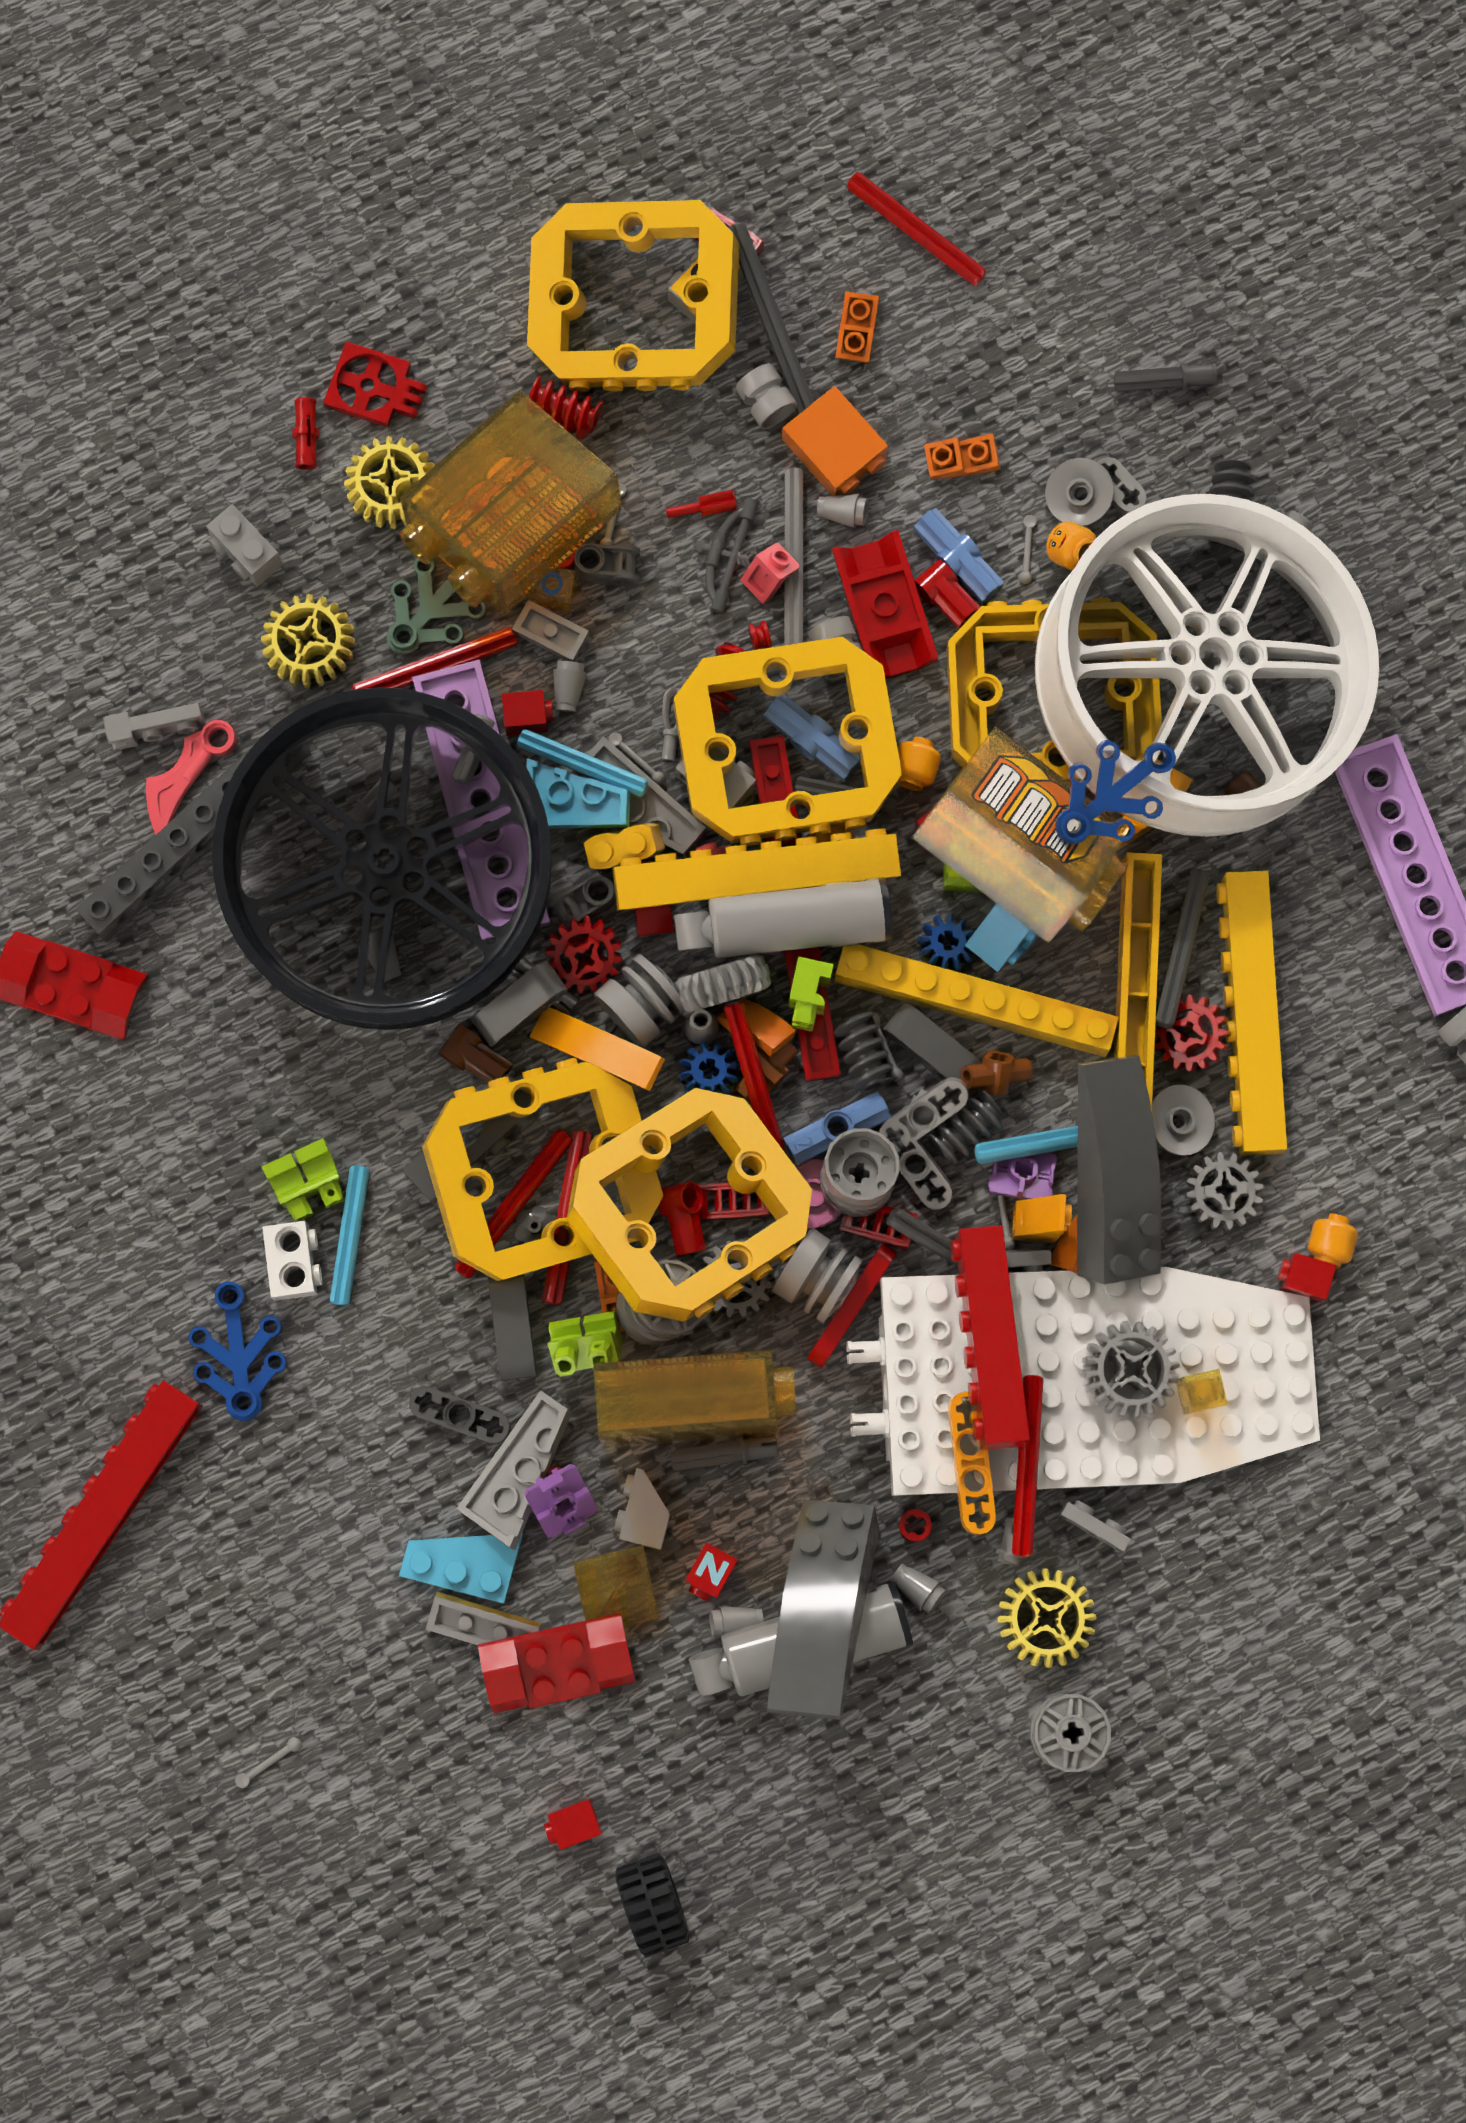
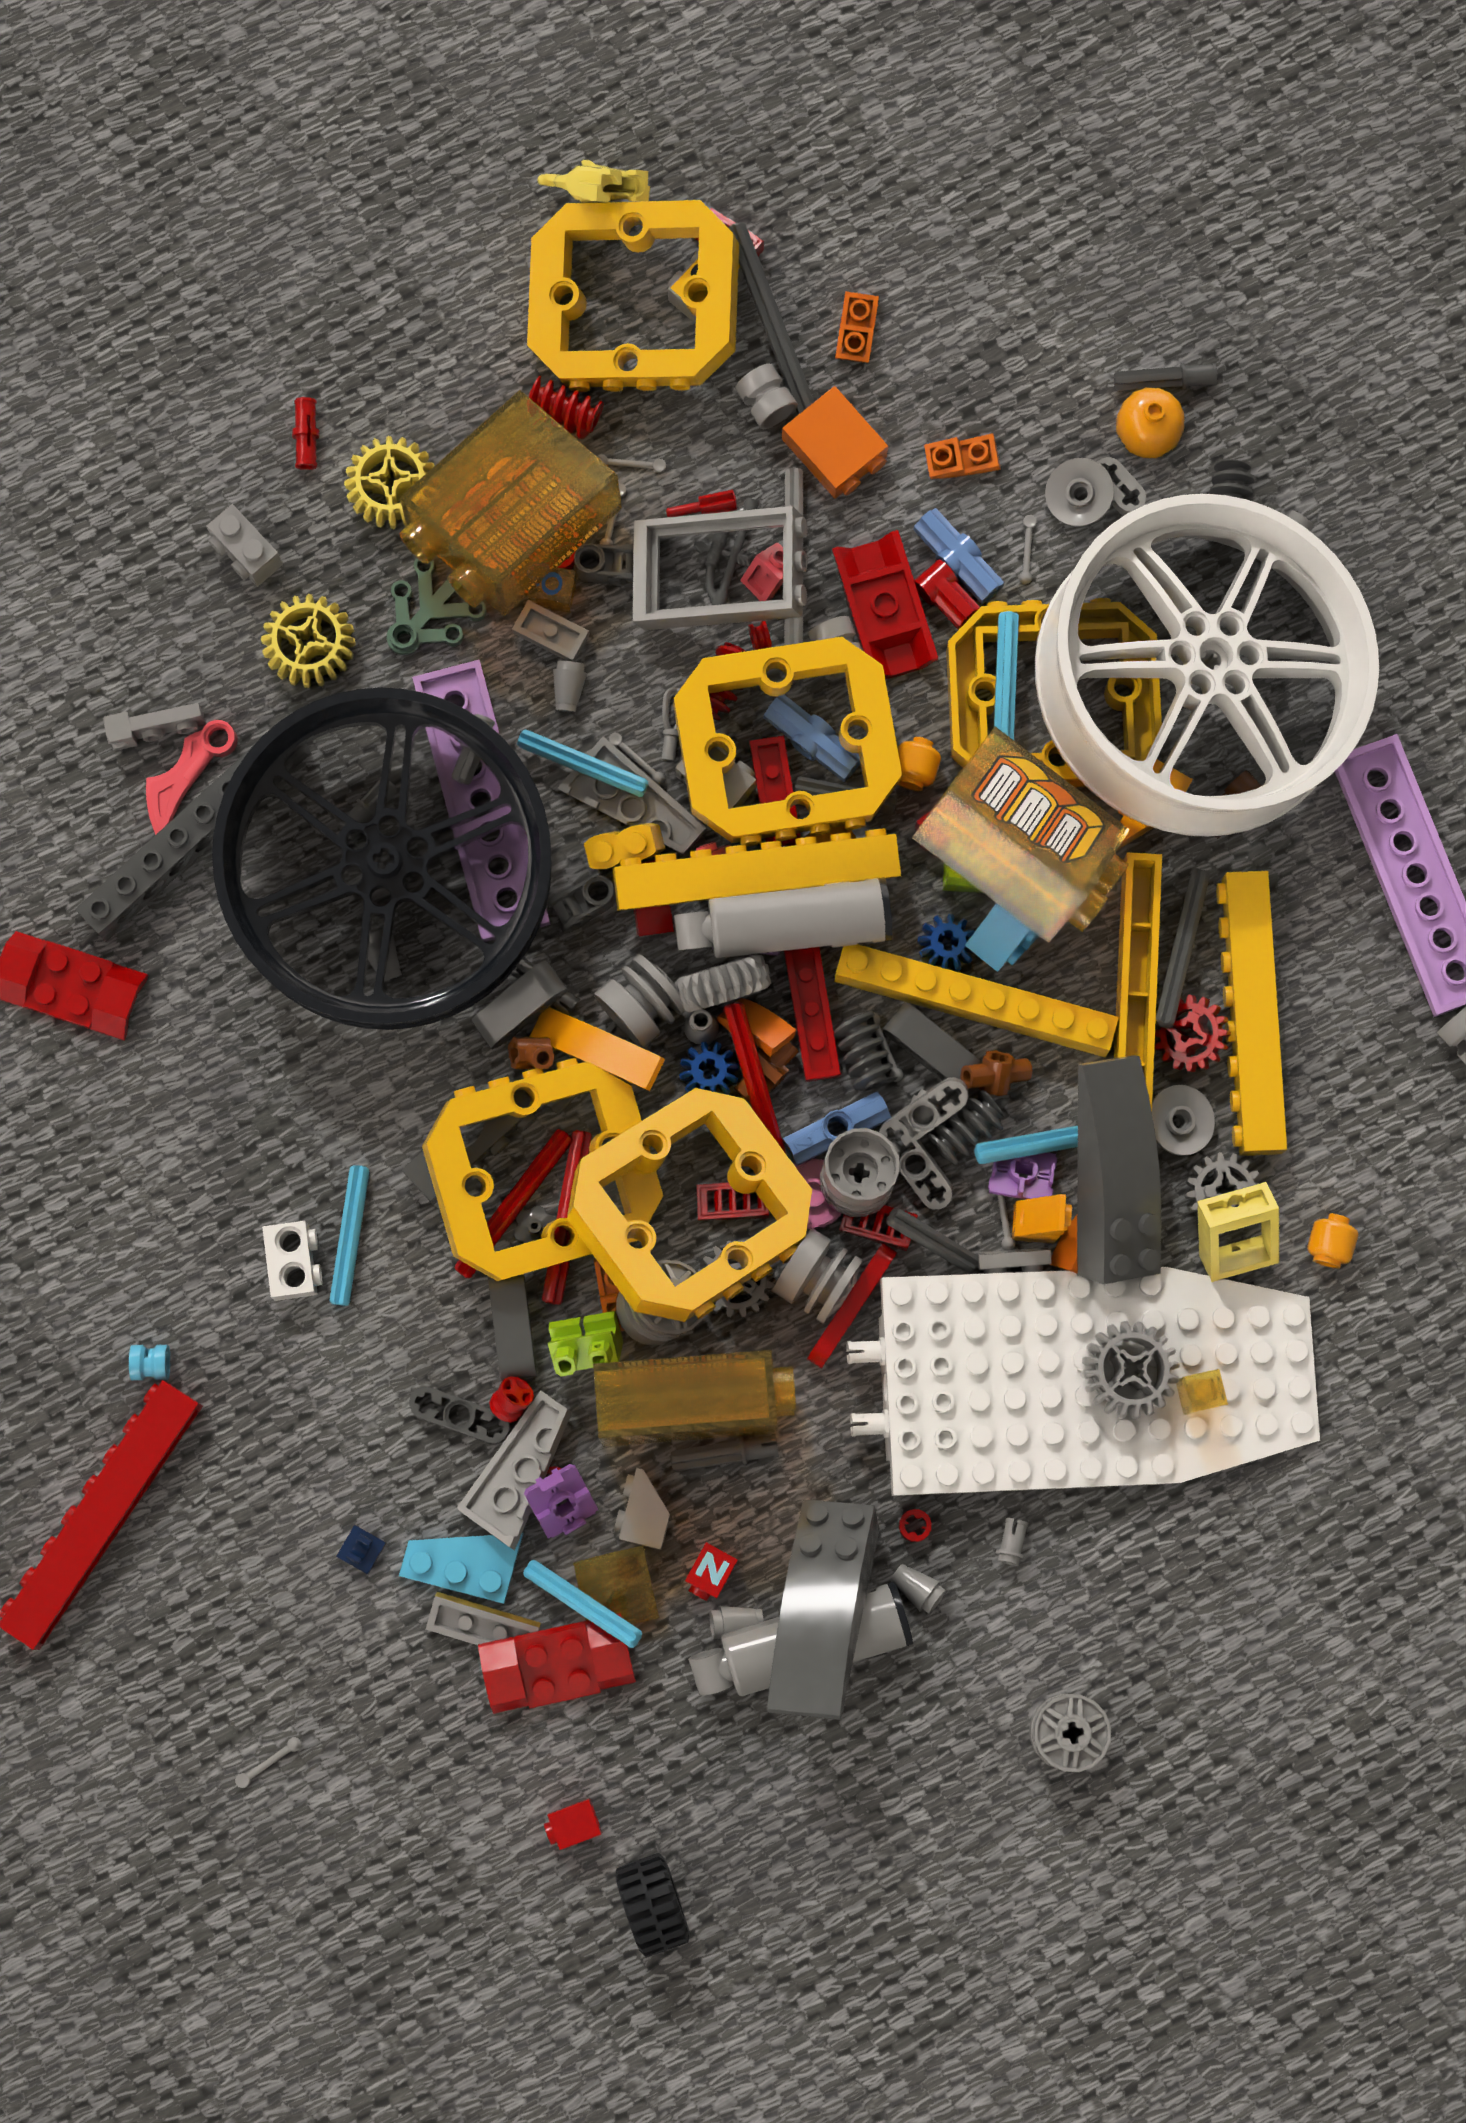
(149, 1362): none -> medium azure wheel
(238, 1357): blue plant -> none
(291, 1186): lime hips -> none
(361, 1549): none -> dark blue tile
(397, 396): red piece -> none
(461, 654): red axle -> none
(468, 1052): reddish brown piece -> none
(511, 1399): none -> red wheel
(526, 711): red brick -> none
(530, 1052): none -> dark orange axle
(579, 801): medium azure wing -> none
(582, 1603): none -> medium azure axle
(590, 940): red gear -> none
(600, 183): none -> light yellow animal
(647, 568): none -> light grey door
(658, 465): none -> light grey hinge
(681, 1206): red piece -> none
(804, 996): lime hips -> none
(844, 509): light grey cone -> none
(916, 228): red axle -> none
(966, 1463): light orange beam -> none
(991, 1338): red brick -> none
(1006, 672): none -> medium azure axle
(1028, 1470): red axle -> none
(1068, 543): light orange head -> none
(1071, 1598): light yellow gear -> none
(1108, 1533): light grey plate -> none
(1109, 796): blue plant -> none
(1150, 422): none -> light orange cylinder
(1218, 1217): none -> light yellow window
(1306, 1276): red brick -> none

